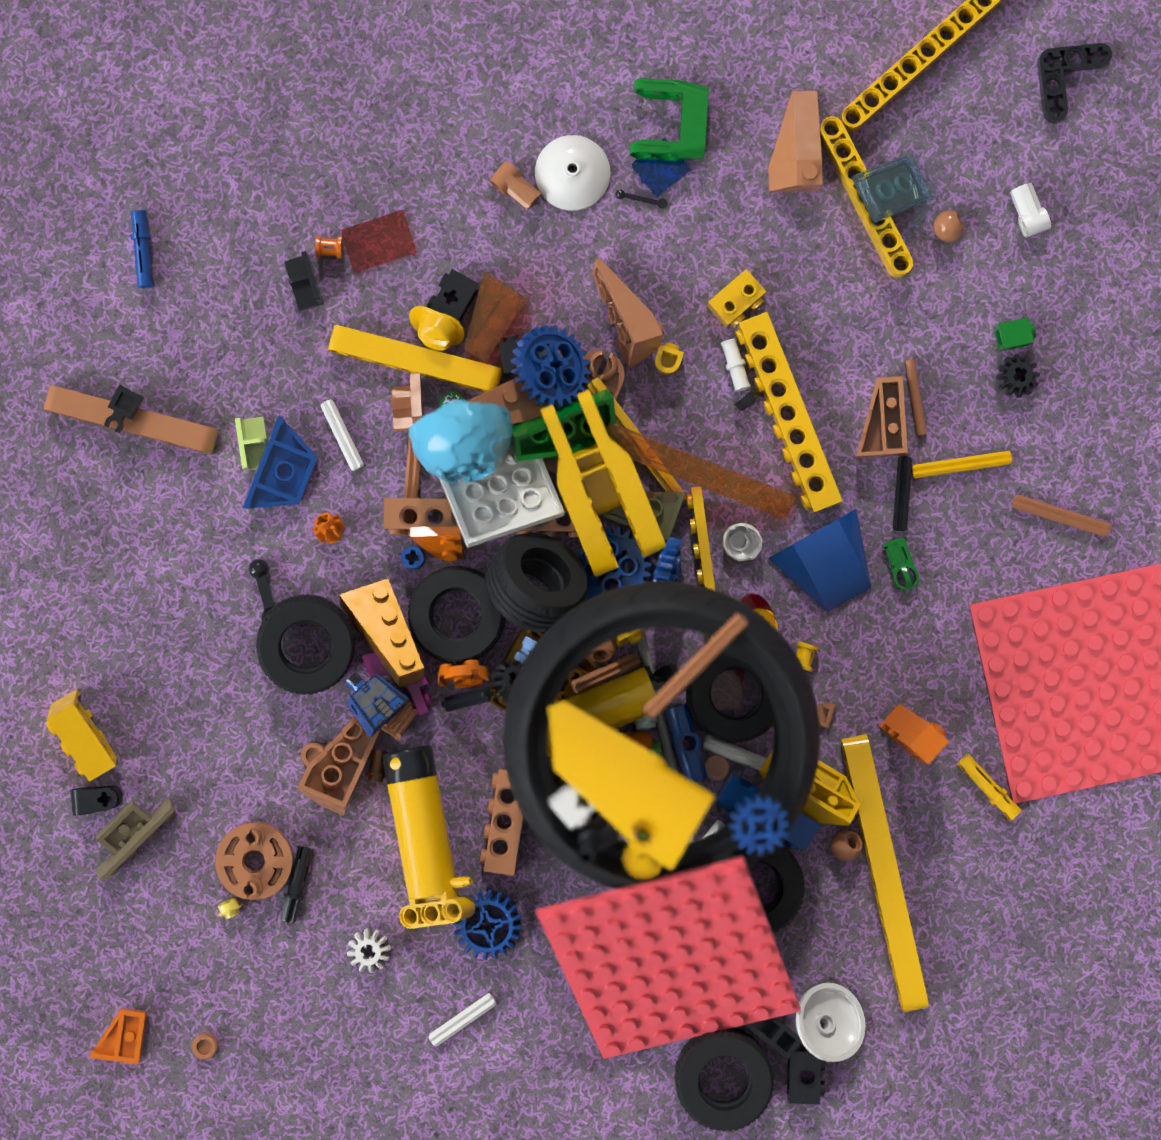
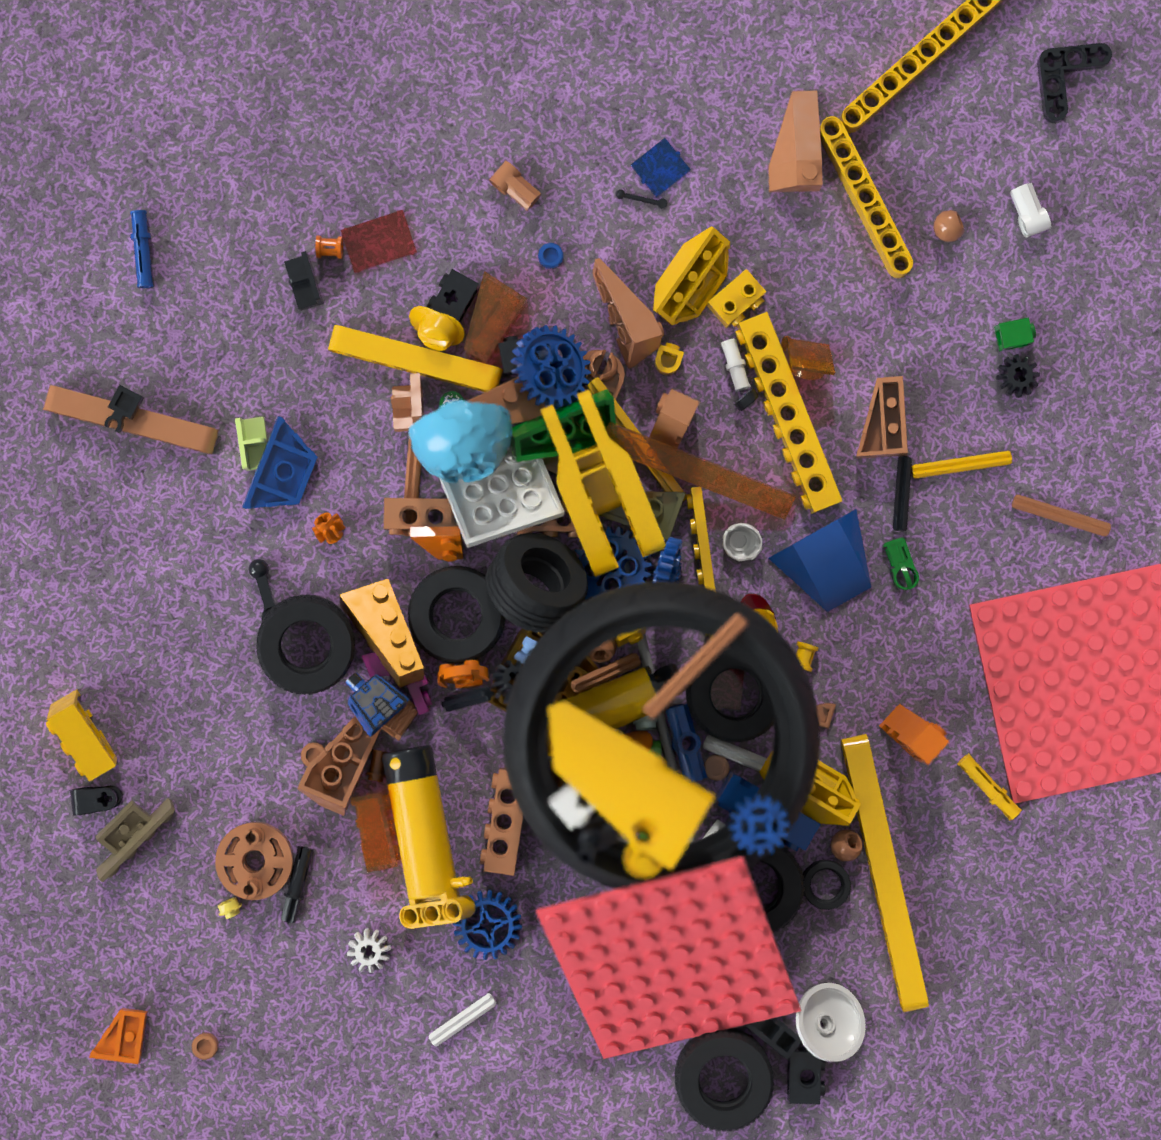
(342, 435): white axle -> none
(376, 830): none -> clear orange wedge
(417, 564): blue bush -> none
(550, 255): none -> blue tile
(577, 189): white dish -> none
(674, 417): none -> nougat wedge
(692, 124): green connector -> none
(692, 277): none -> yellow wedge
(808, 358): none -> clear orange hat
(844, 891): none -> black tyre
(892, 188): clear light blue tile -> none
(915, 397): nougat bar -> none

